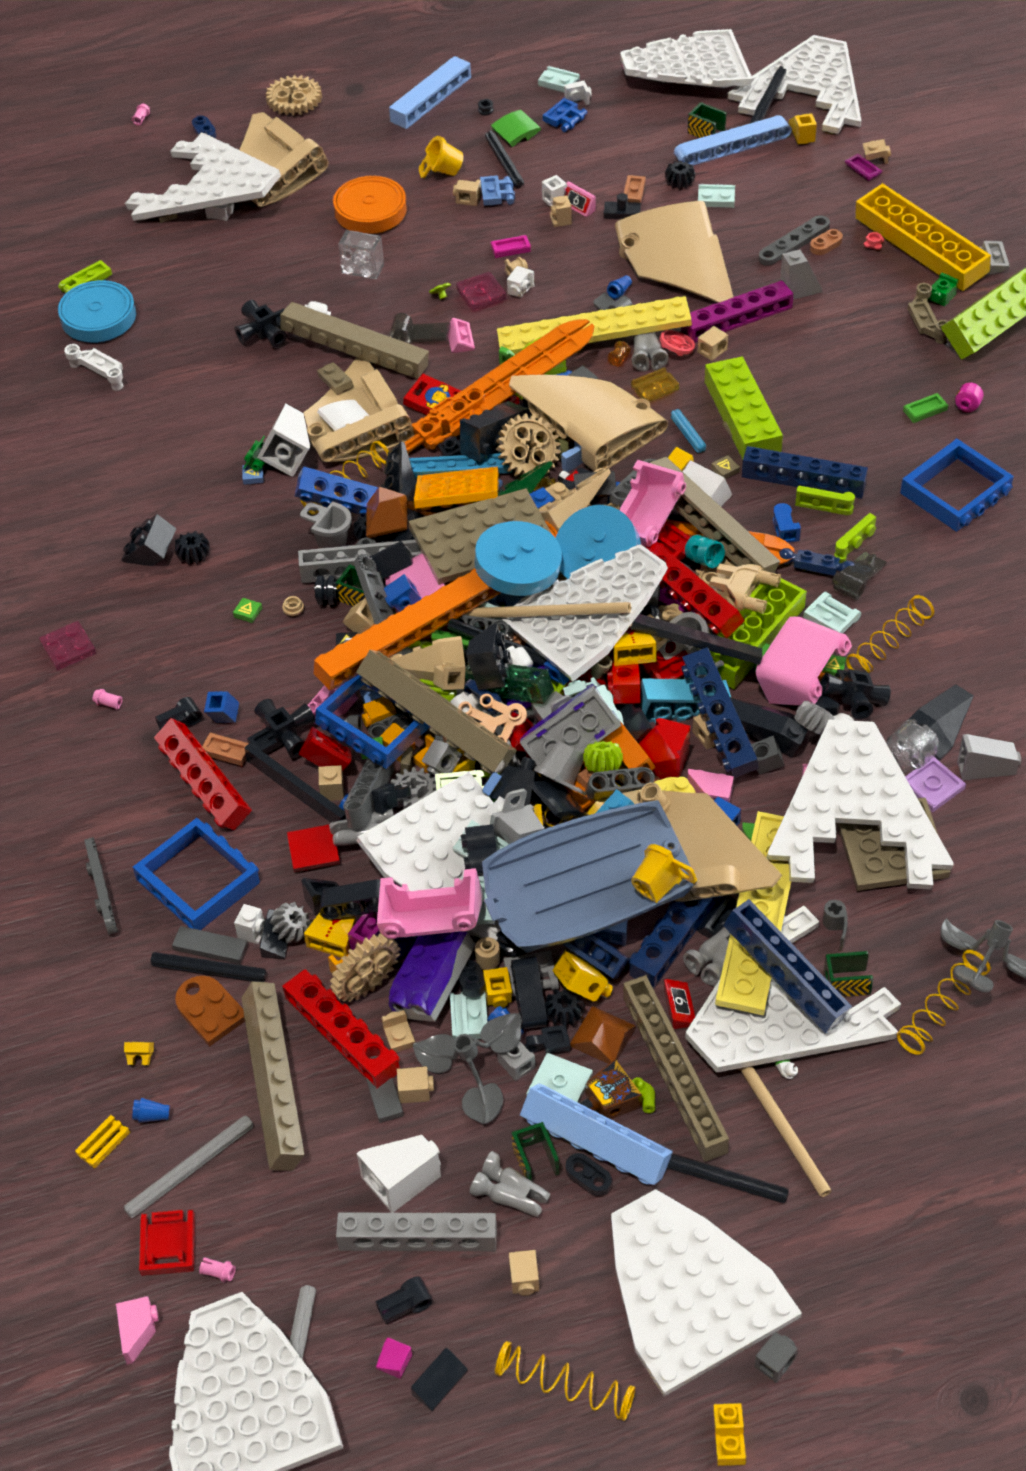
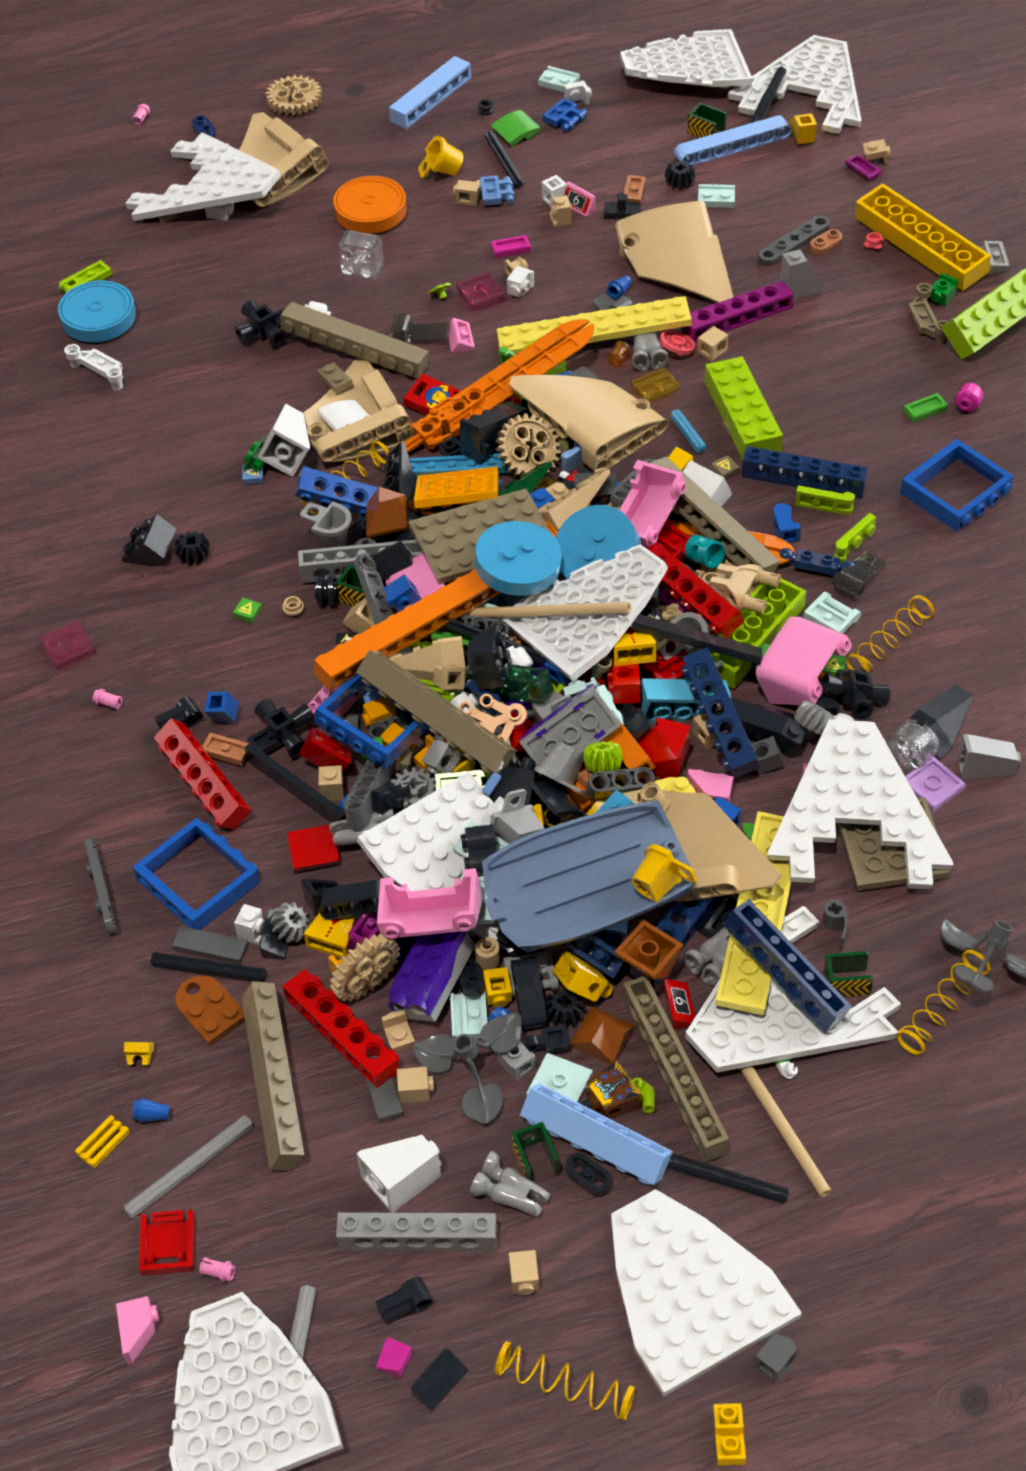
(650, 950): none -> dark orange slope

